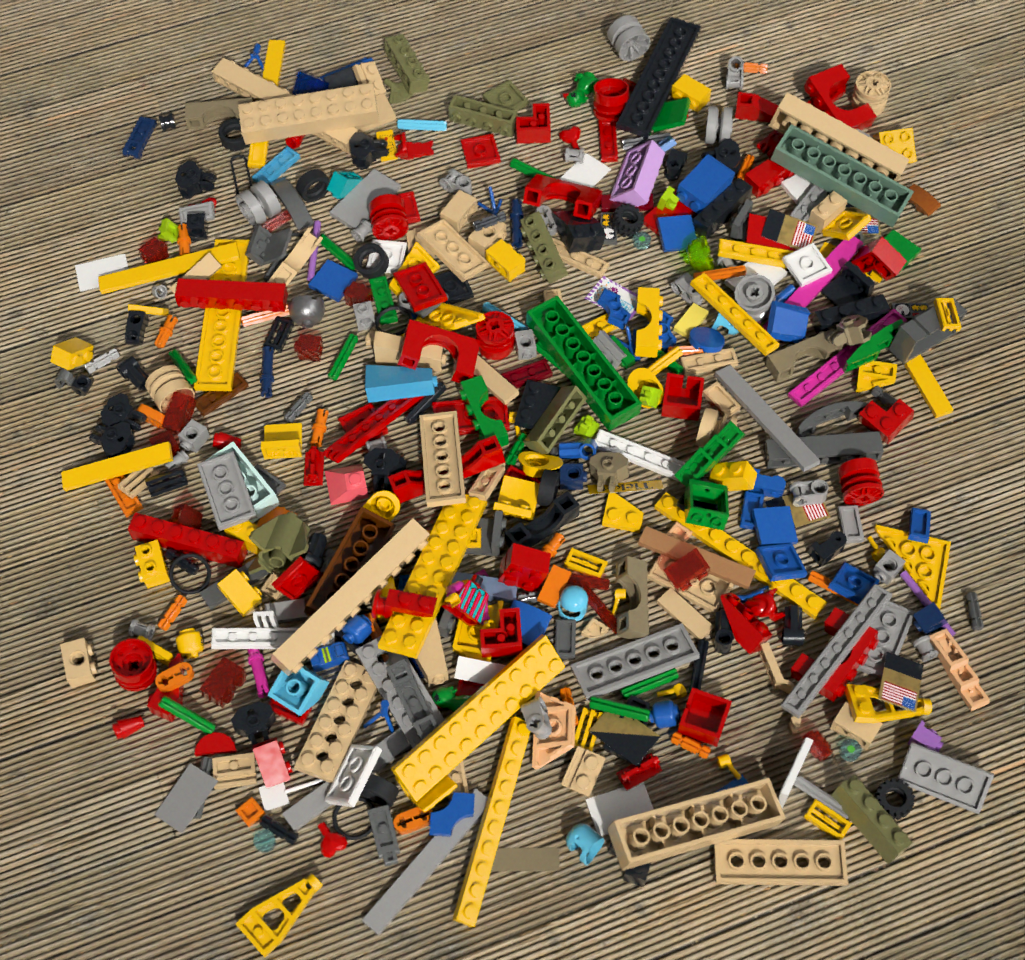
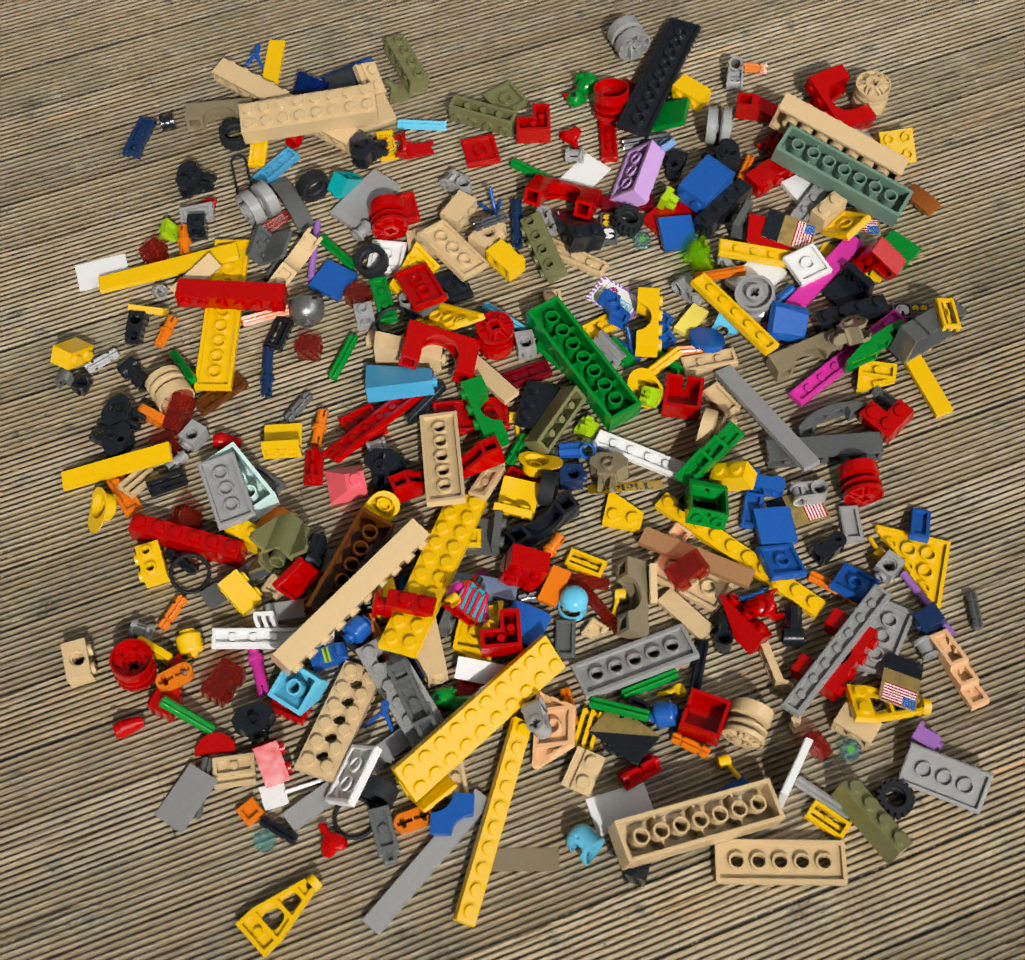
(102, 509): none -> yellow piece
(652, 584): none -> tan tile
(748, 723): none -> tan wheel

